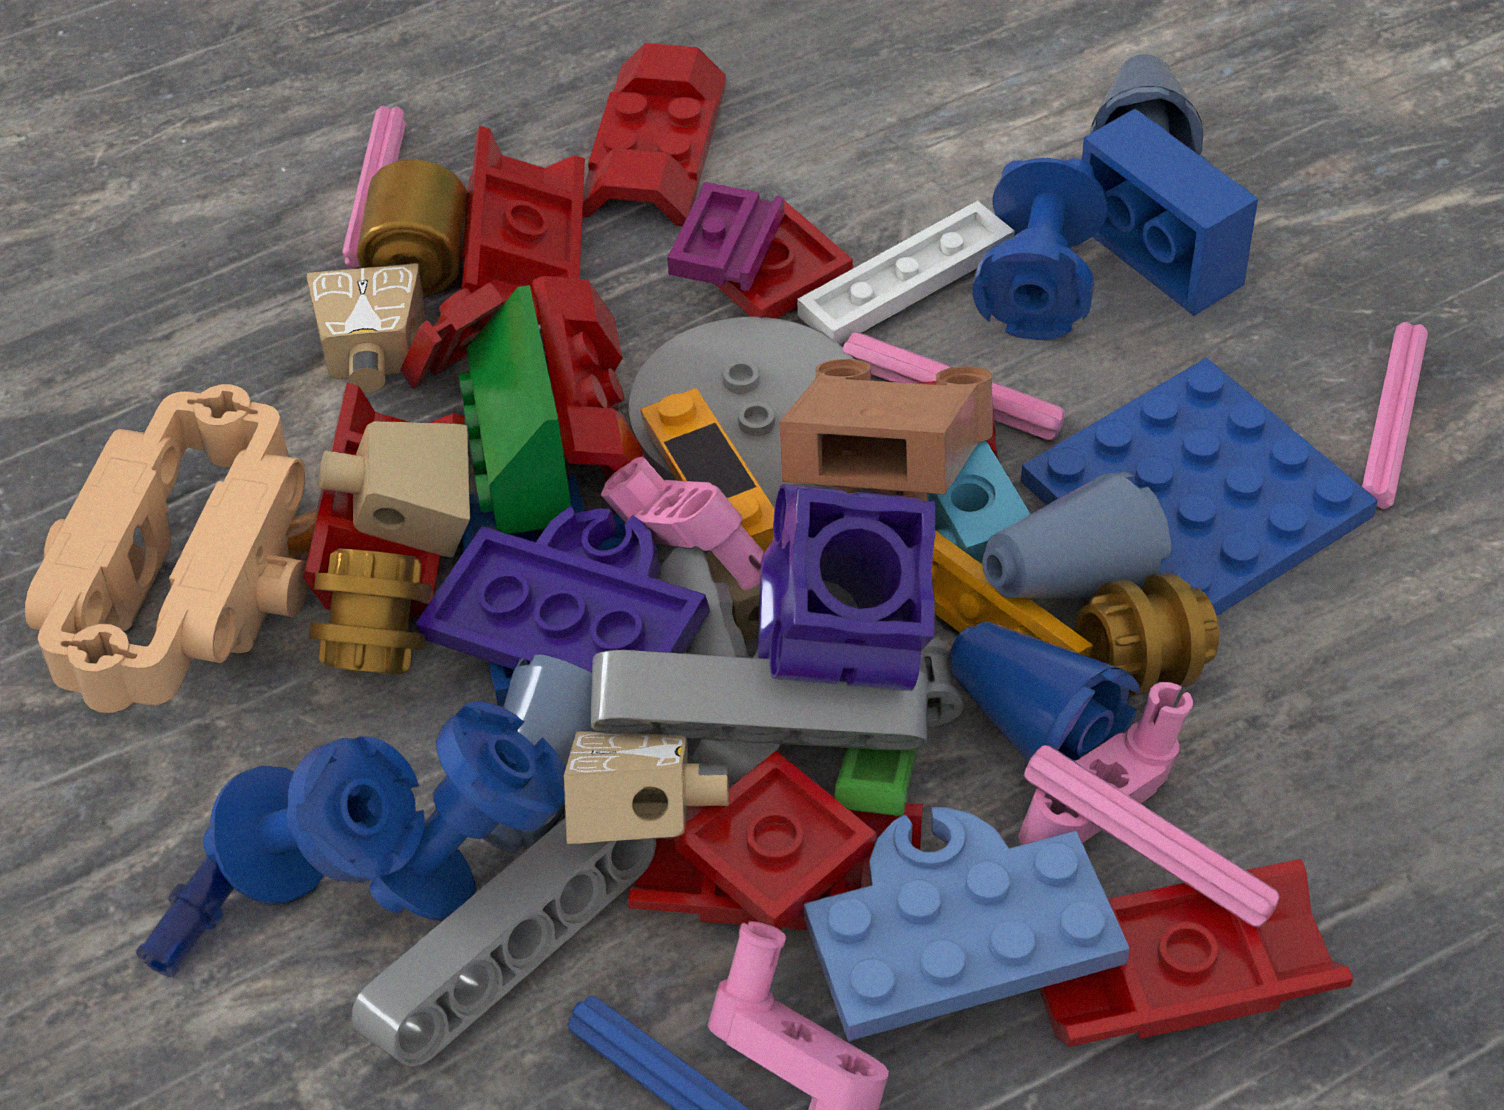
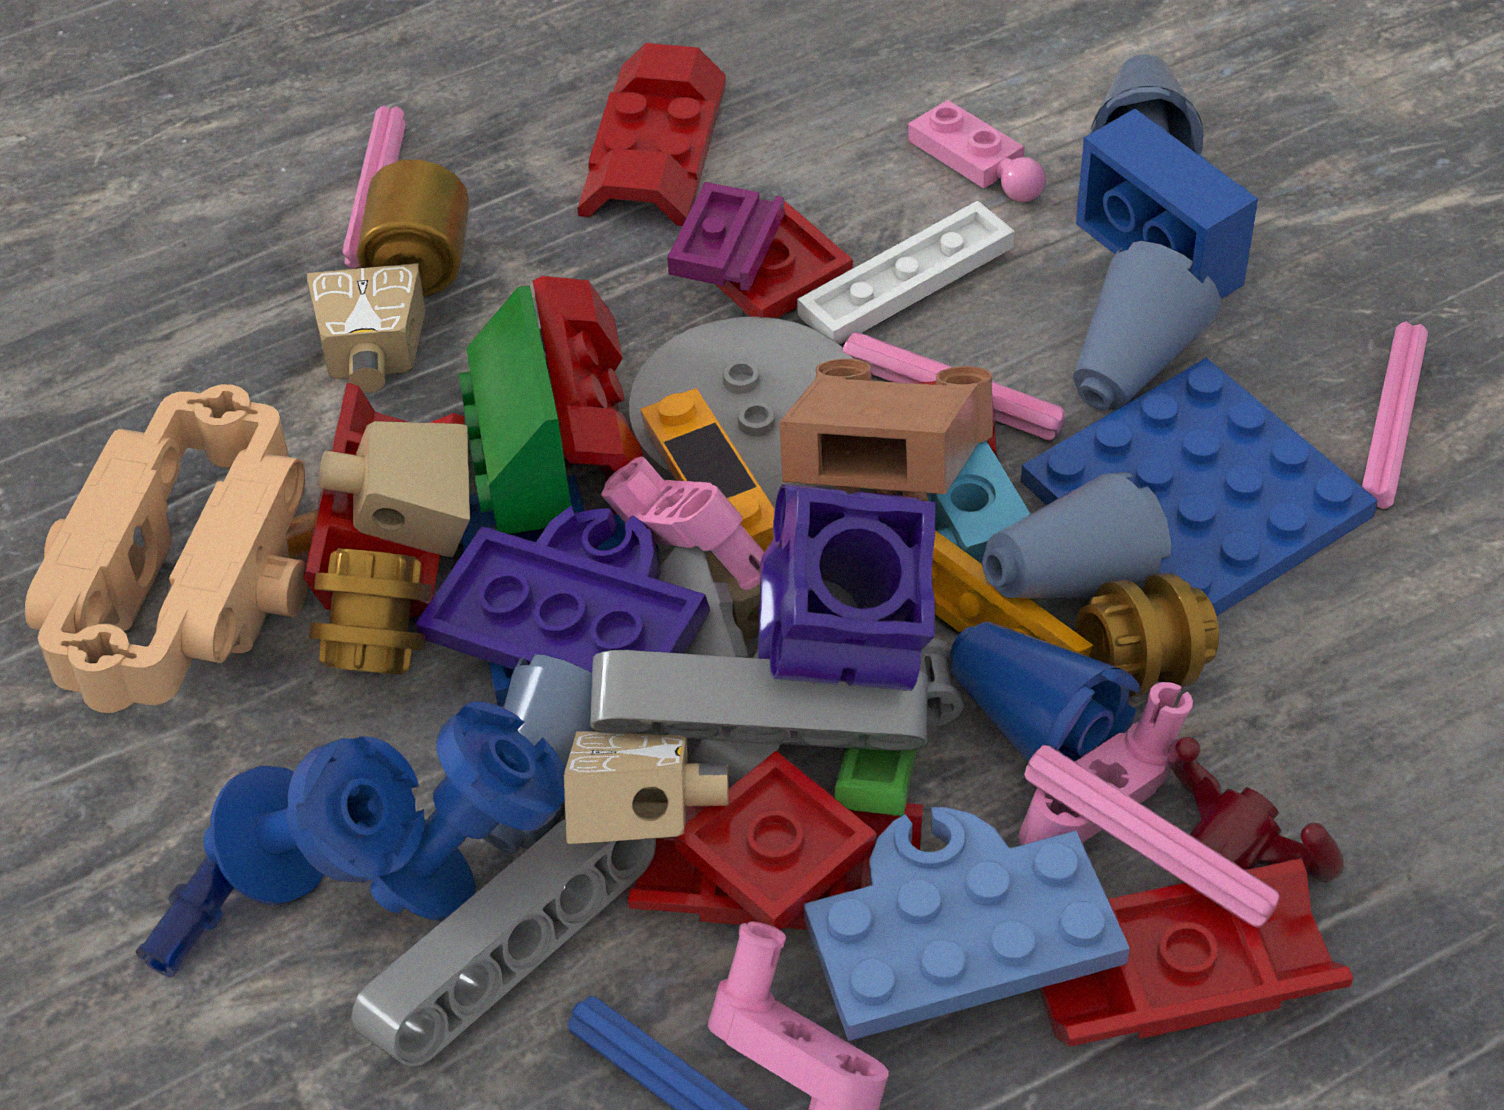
(446, 341): red plate -> none
(521, 220): red piece -> none
(977, 151): none -> bright pink plate
(1036, 278): blue piece -> none
(1141, 322): none -> sand blue cone
(1244, 824): none -> dark red piece

